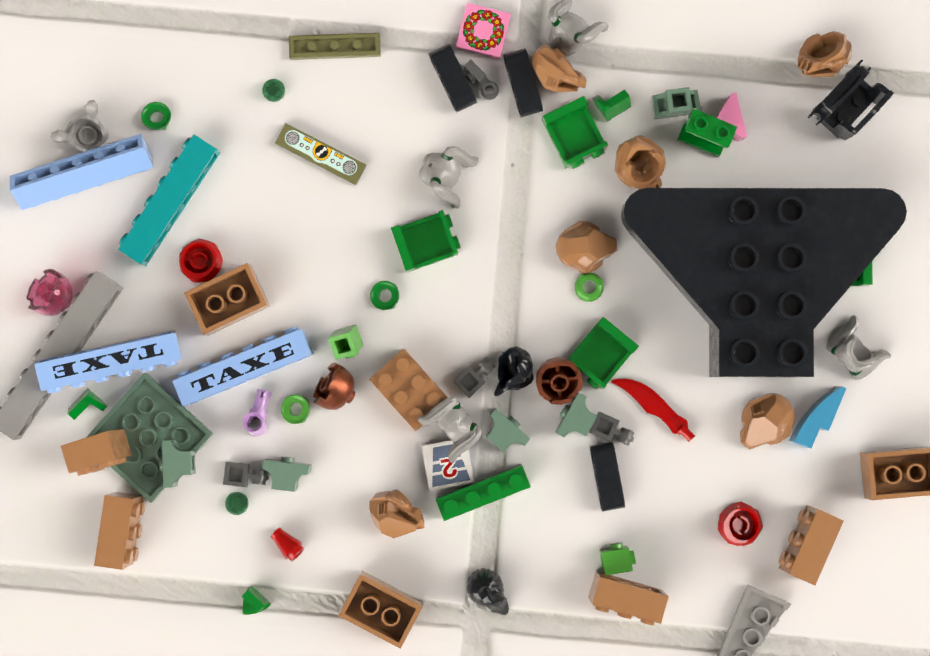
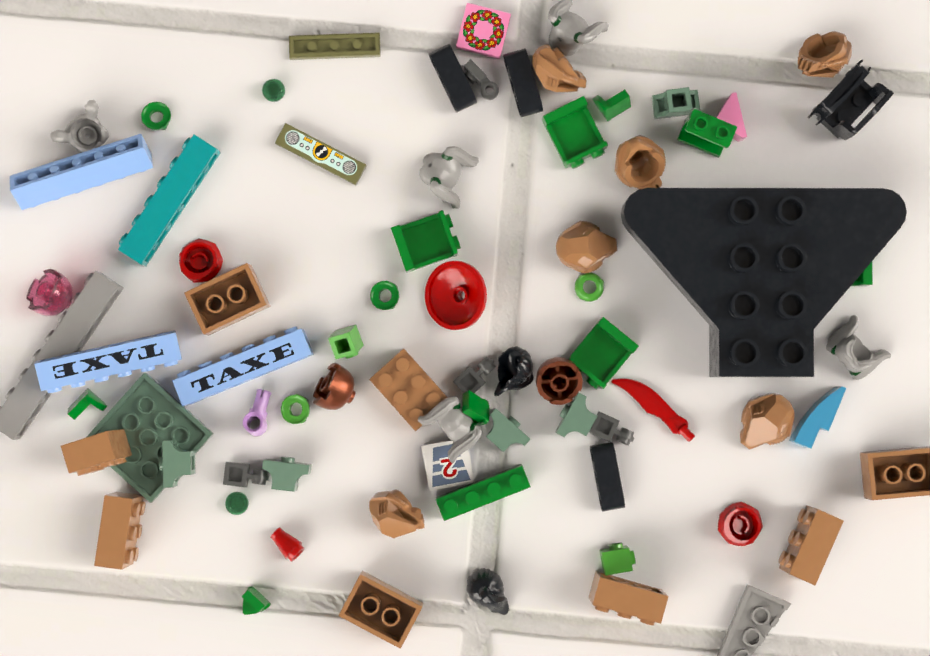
(445, 292): none -> red dish
(475, 408): none -> green tile

